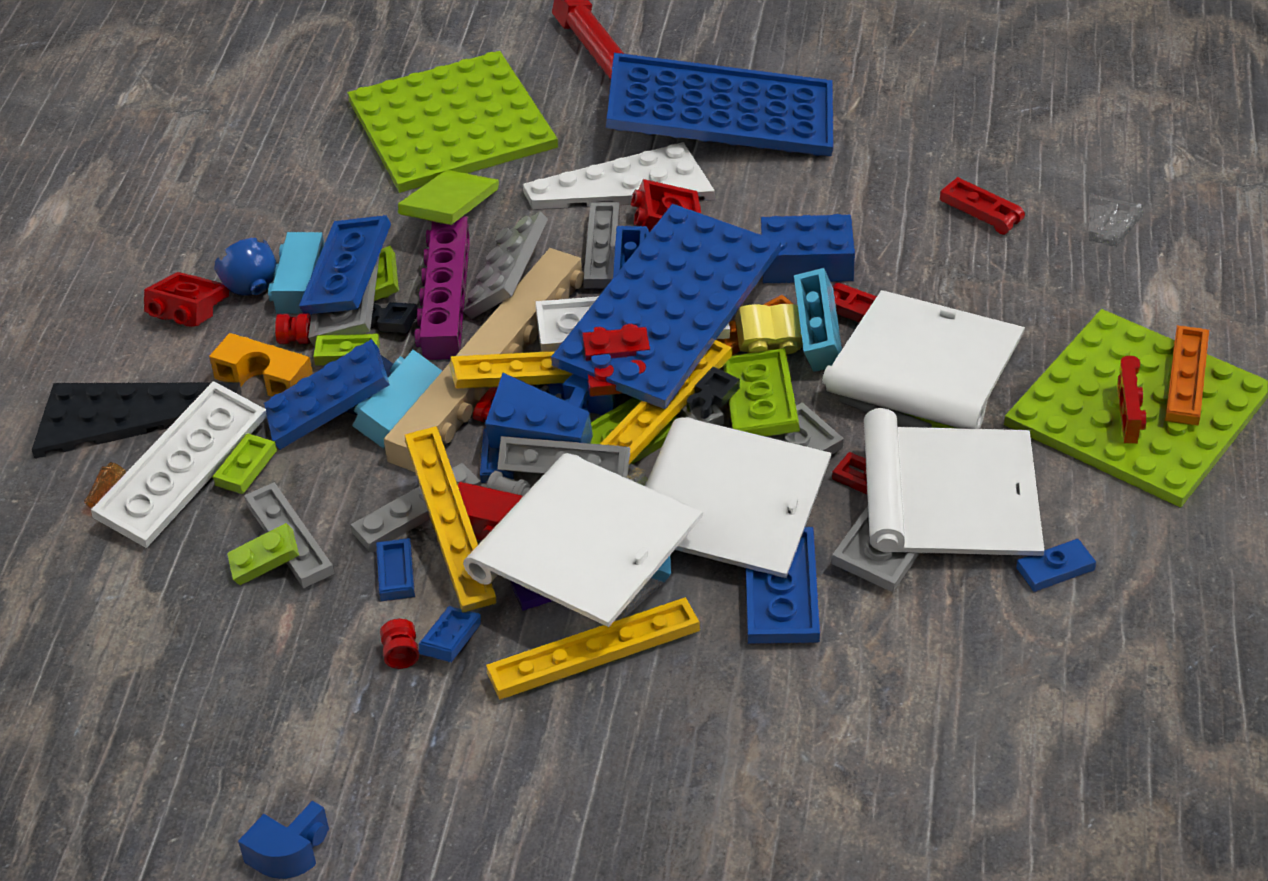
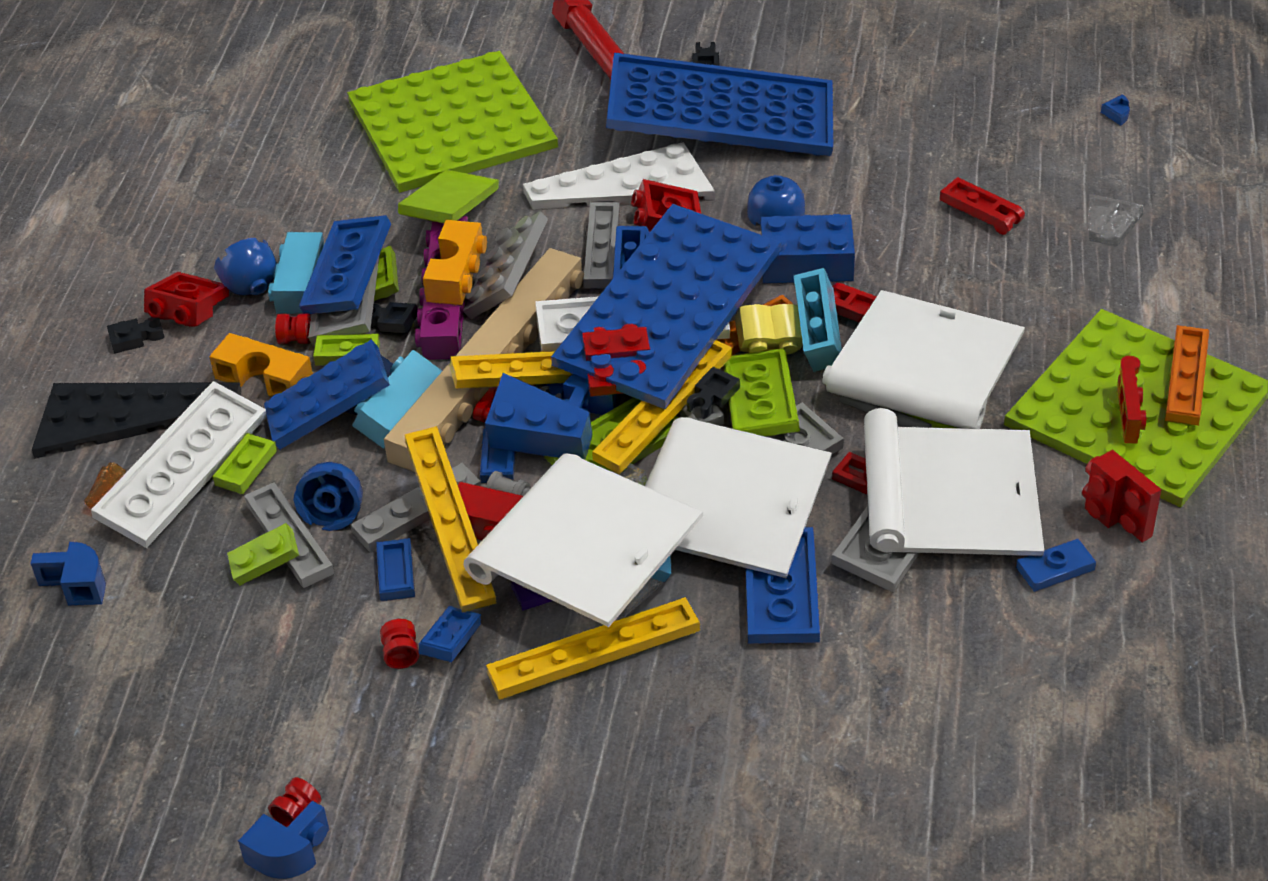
(76, 572): none -> blue brick
(130, 334): none -> black plate
(294, 800): none -> red wheel
(328, 496): none -> blue cylinder
(460, 251): none -> light orange arch
(539, 455): light grey plate -> none
(706, 55): none -> black plate
(775, 197): none -> blue cylinder
(1117, 109): none -> blue tile
(1121, 495): none -> red plate

